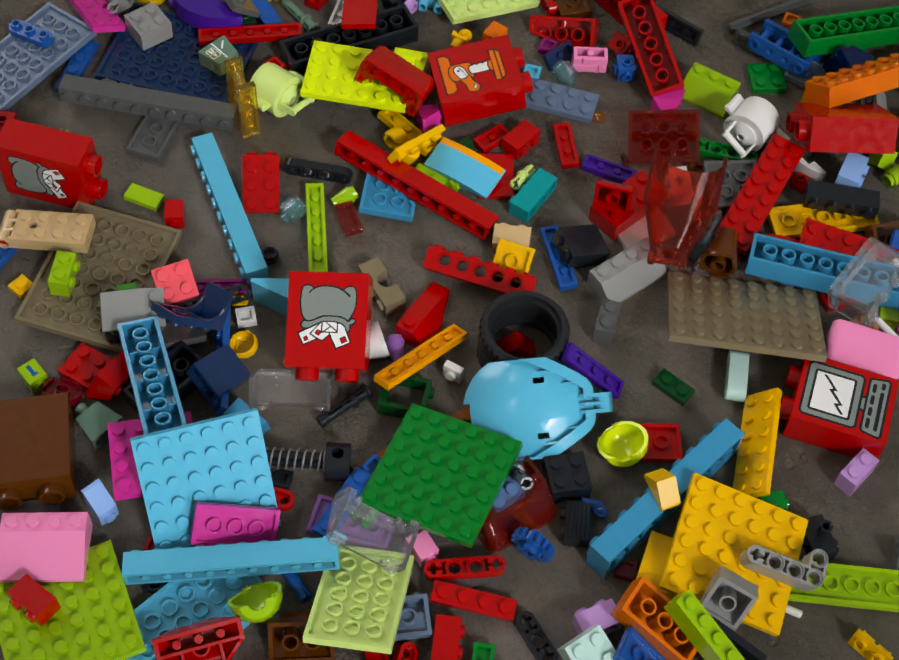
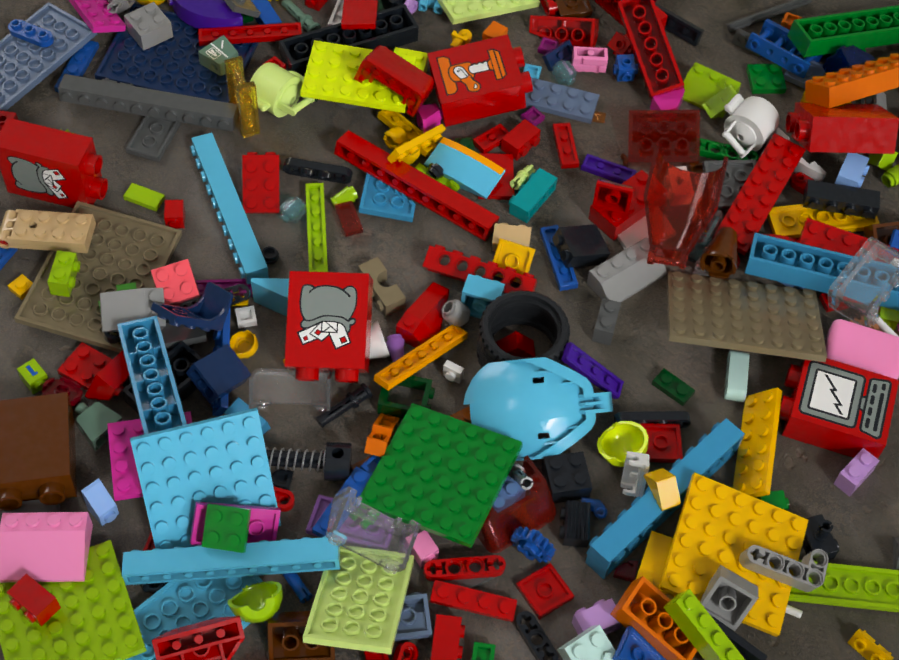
(226, 528): none -> green plate
(381, 434): none -> orange slope
(435, 171): none -> black plate
(455, 313): none -> light grey head
(479, 293): none -> medium azure brick
(533, 116): none -> magenta tile
(544, 590): none -> red tile
(633, 473): none -> white hinge
(655, 417): none -> black beam
(716, 104): none -> lime hinge

